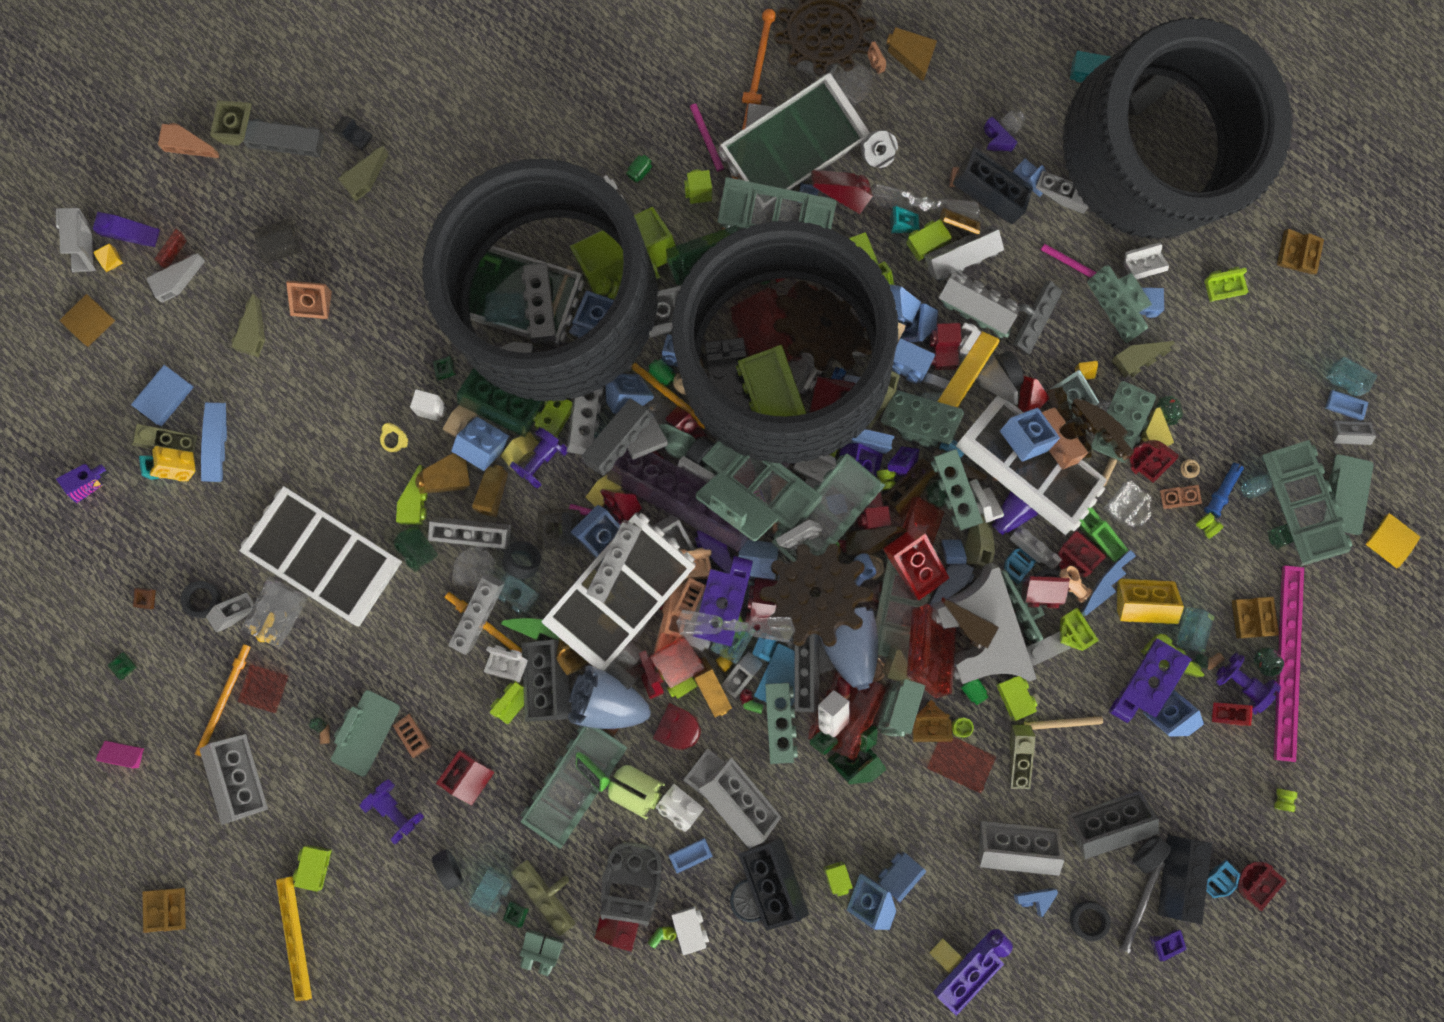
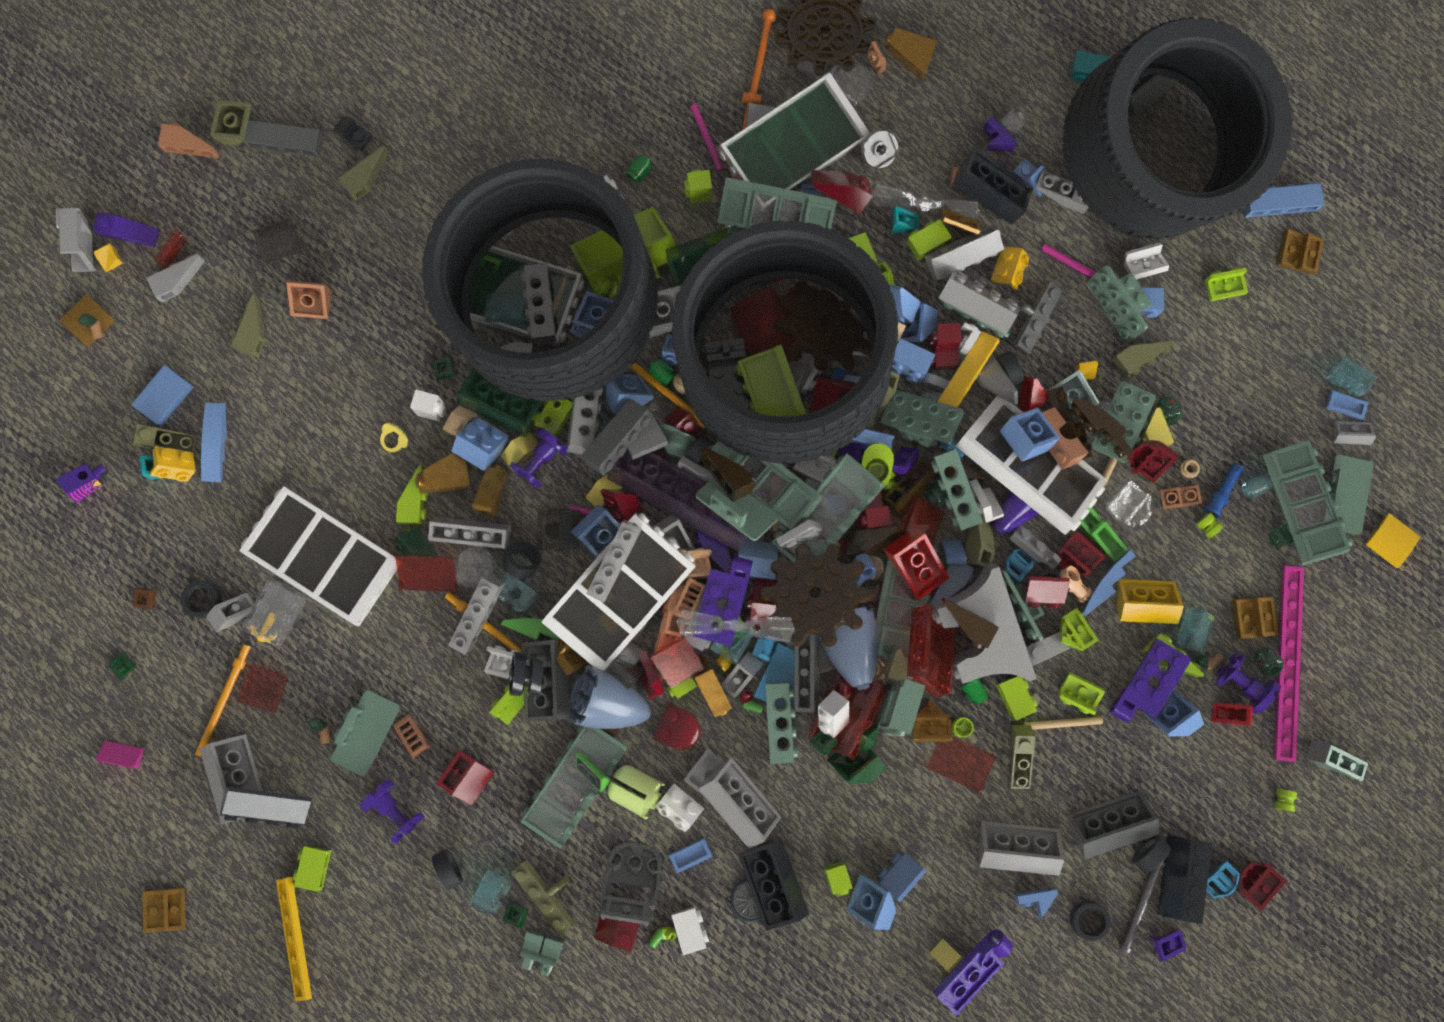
(93, 323): none -> arm
(264, 806): none -> slope
(426, 573): none -> clear red piece
(525, 674): none -> black wheel
(730, 475): none -> dark brown slope
(879, 461): none -> lime piece
(1010, 266): none -> yellow bracket
(1080, 693): none -> lime bracket
(1287, 200): none -> medium blue brick
(1336, 760): none -> sand green slope

